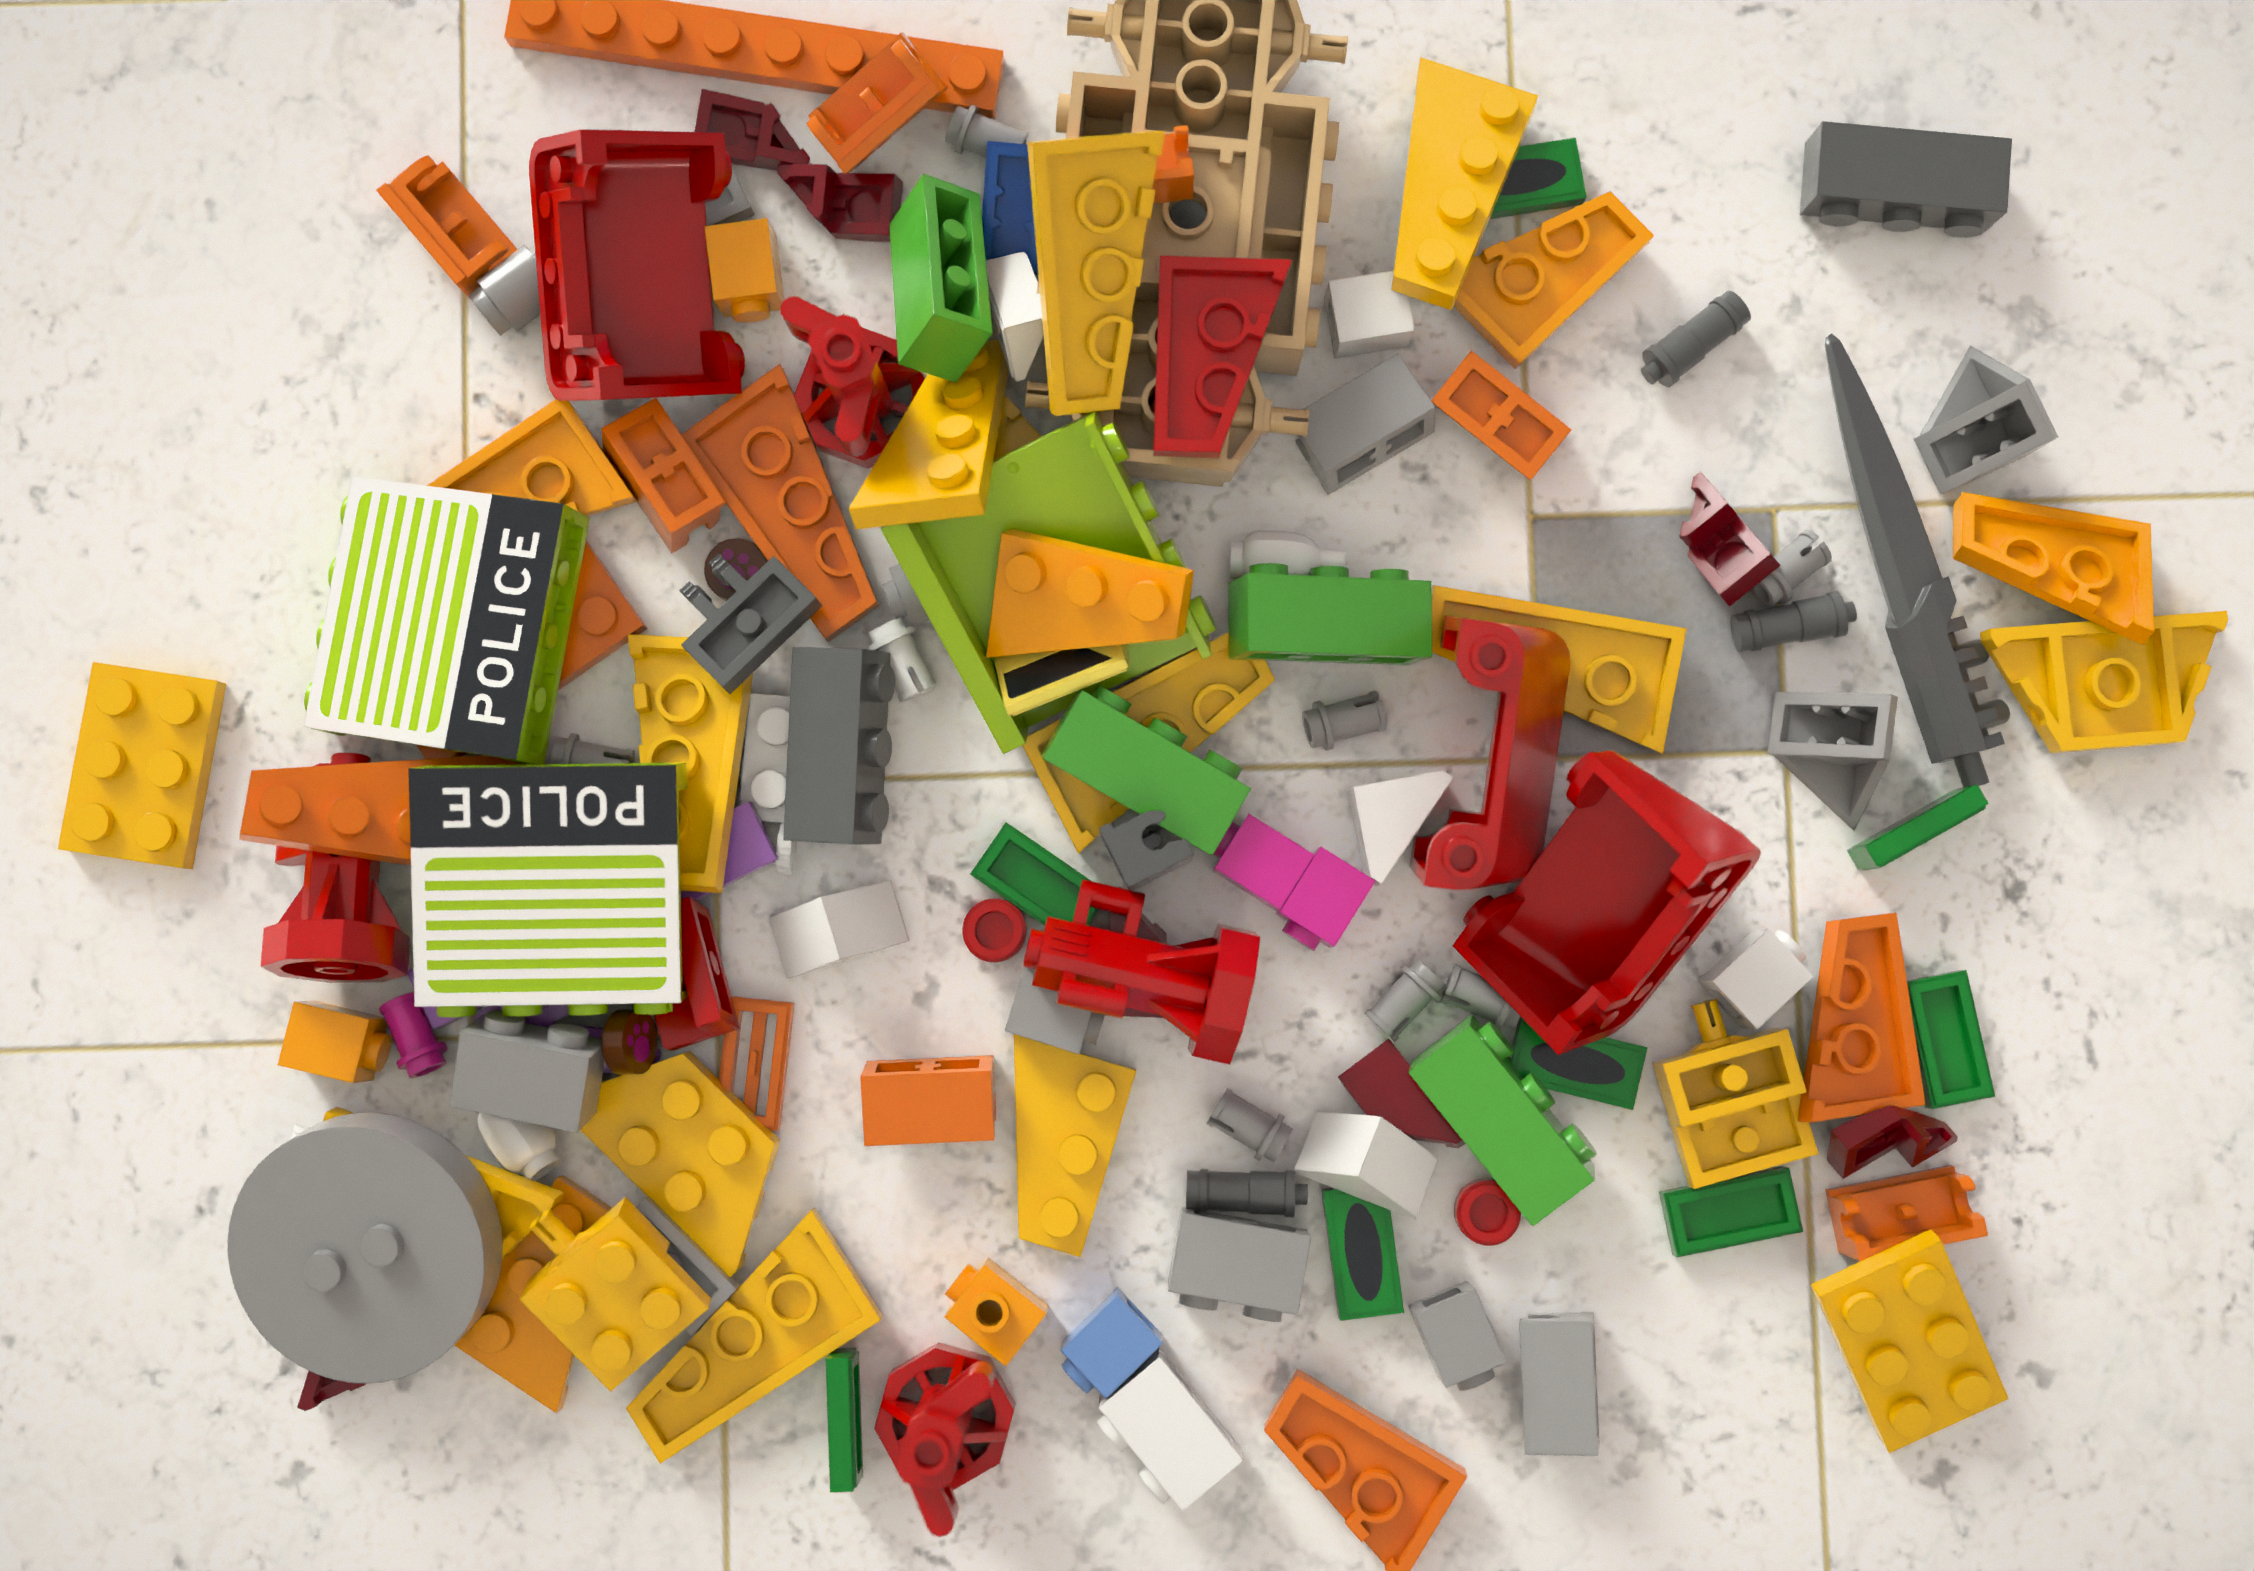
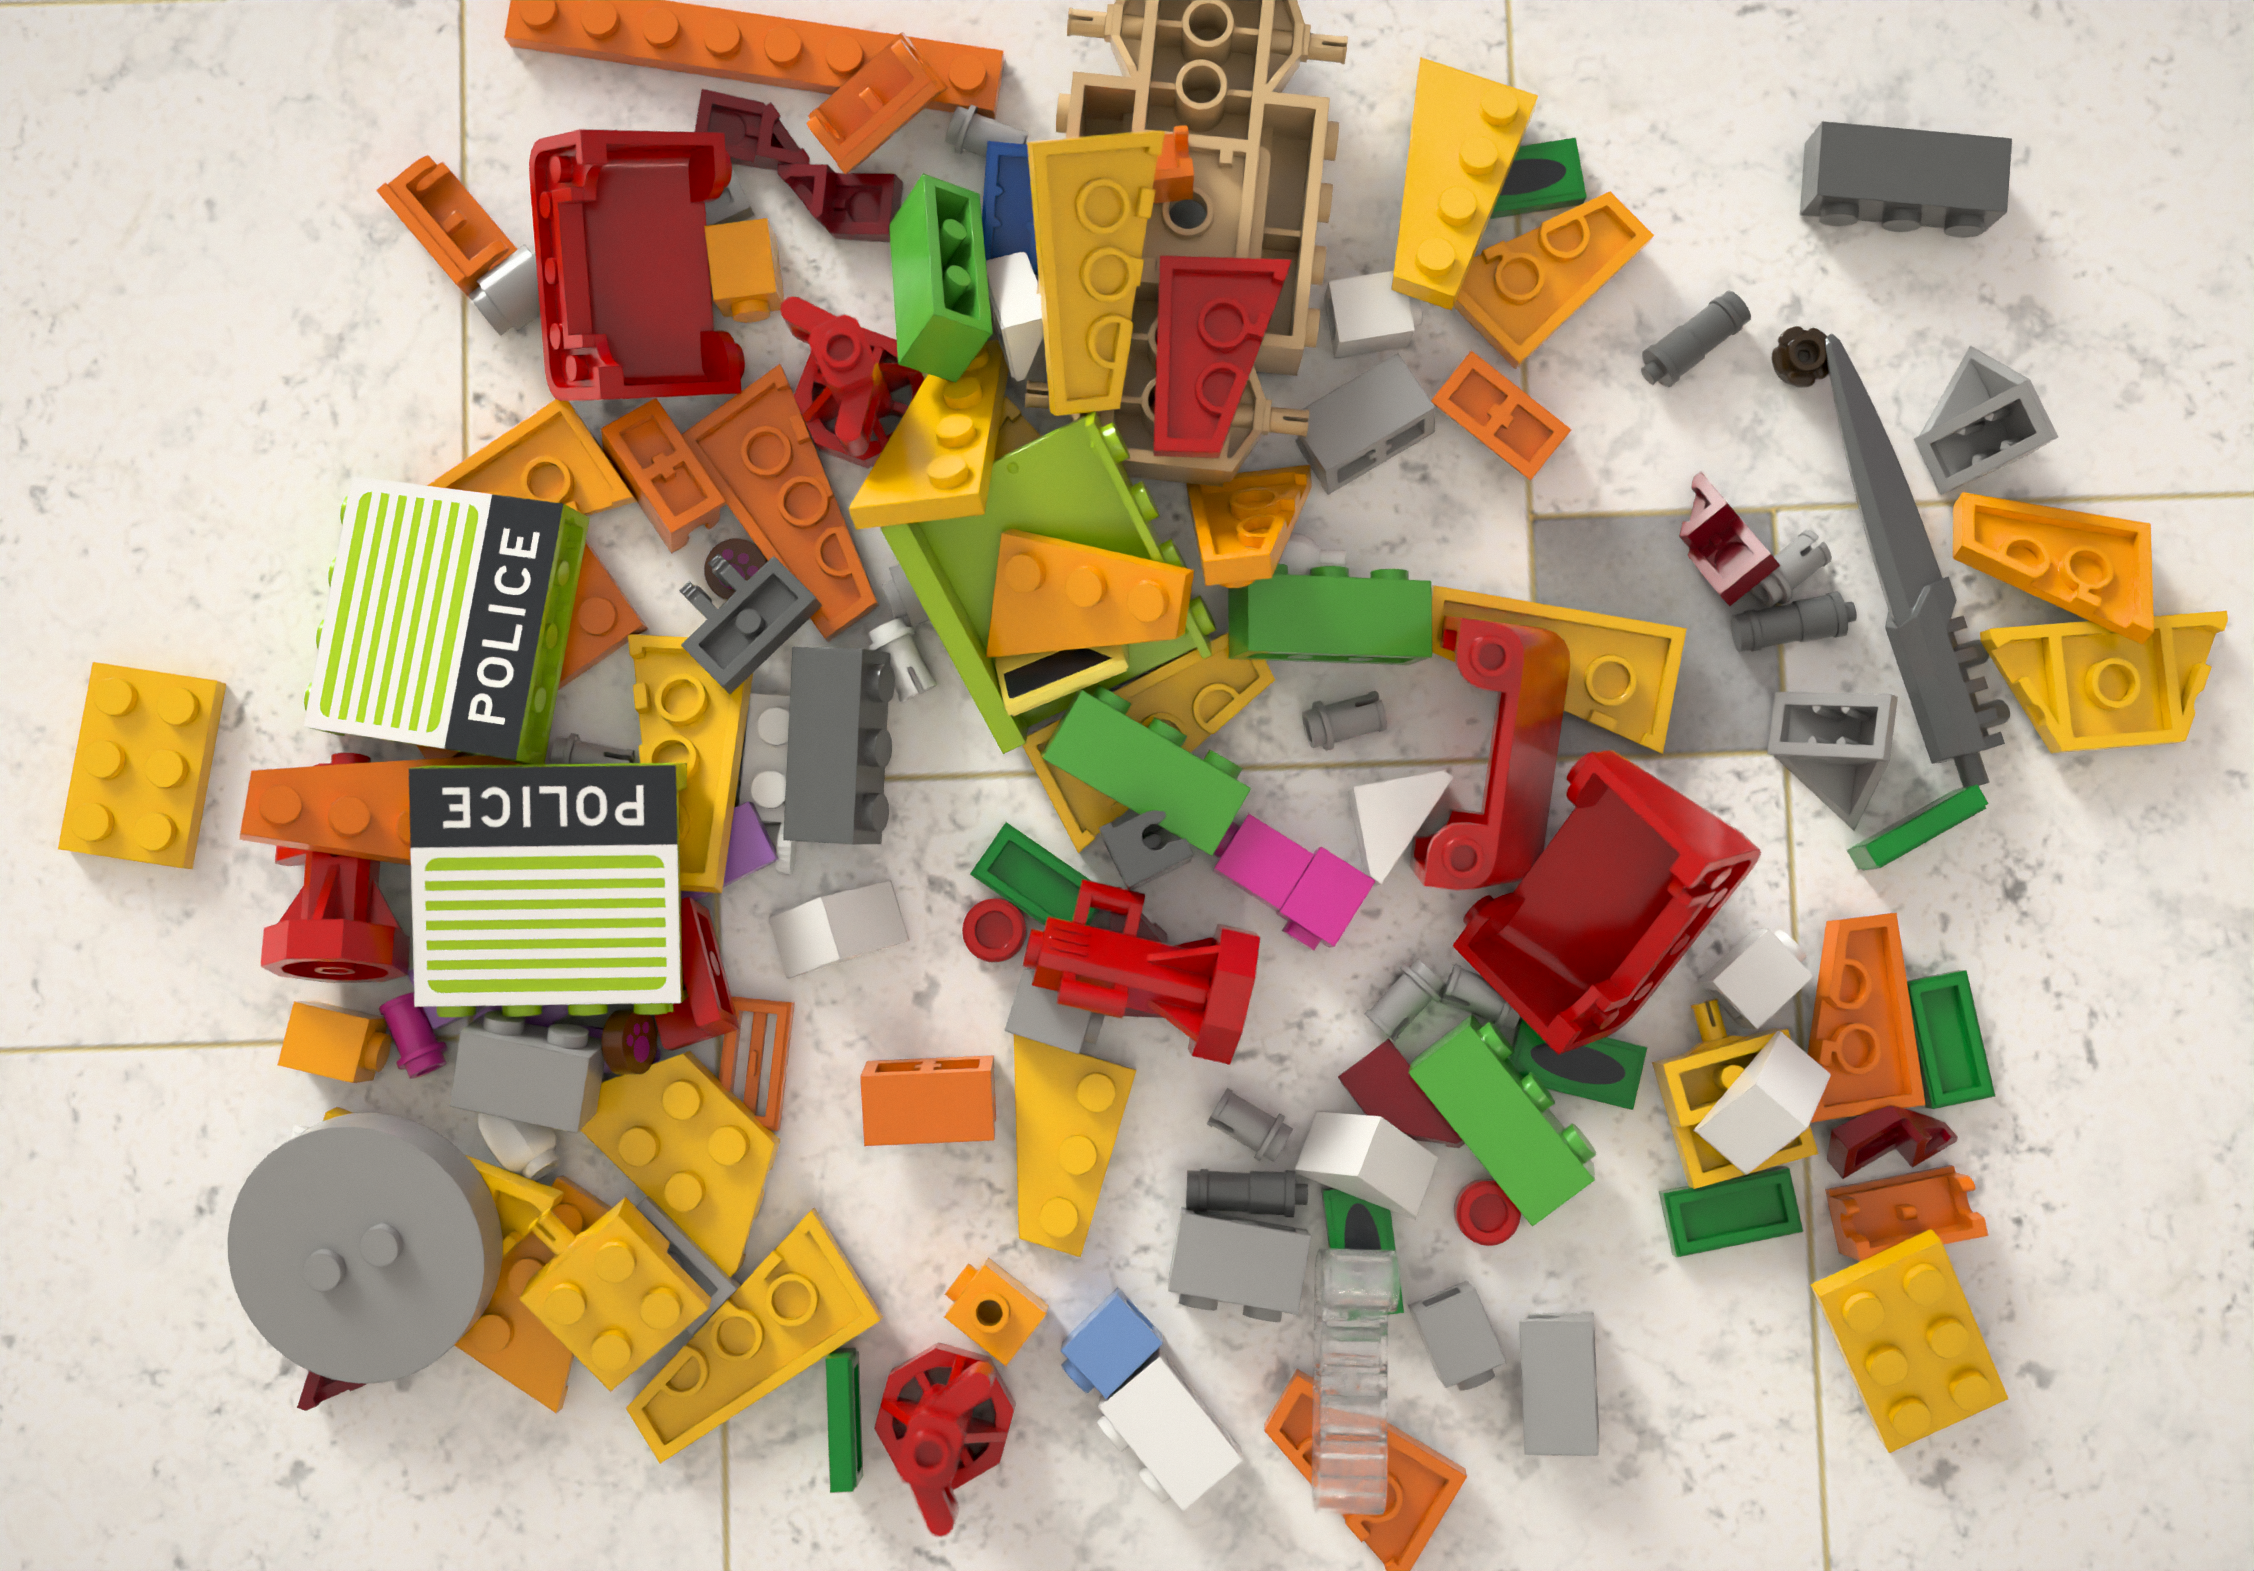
(1246, 523): none -> light orange wing
(1351, 1378): none -> clear beam
(1765, 1105): none -> white slope
(1786, 360): none -> dark brown plate

